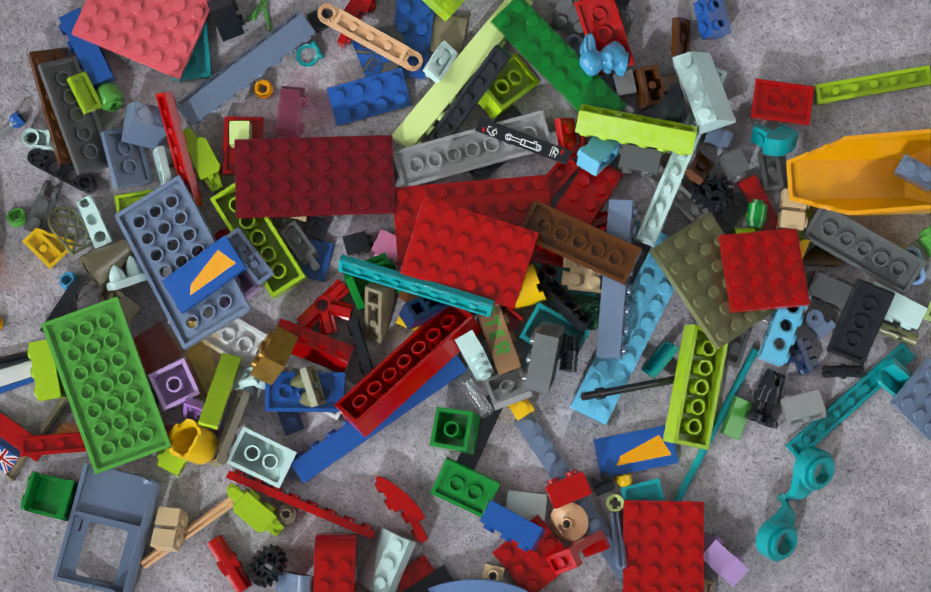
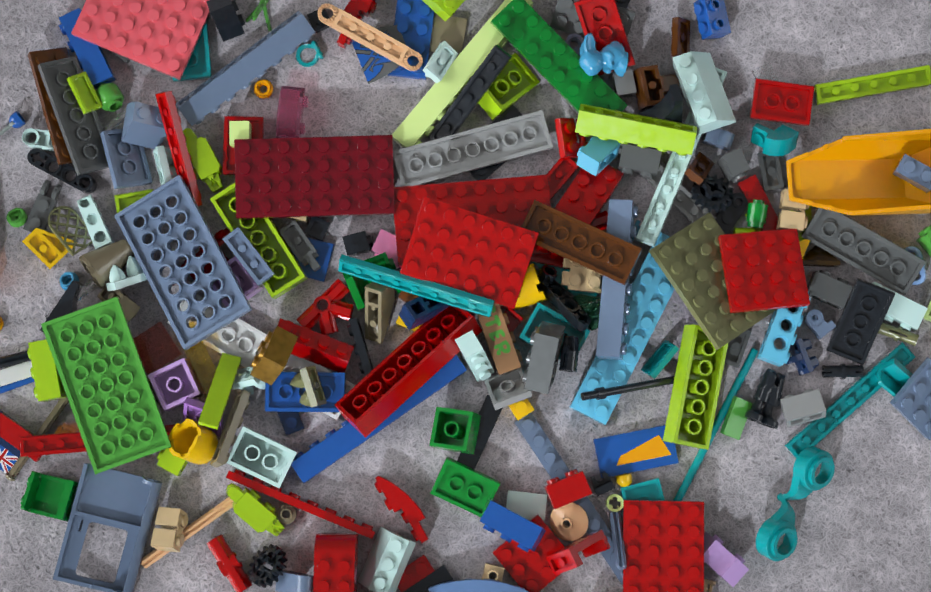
(204, 274): blue tile -> none
(369, 96): blue plate -> none
(477, 398): clear piece -> none
(523, 141): black sticker -> none

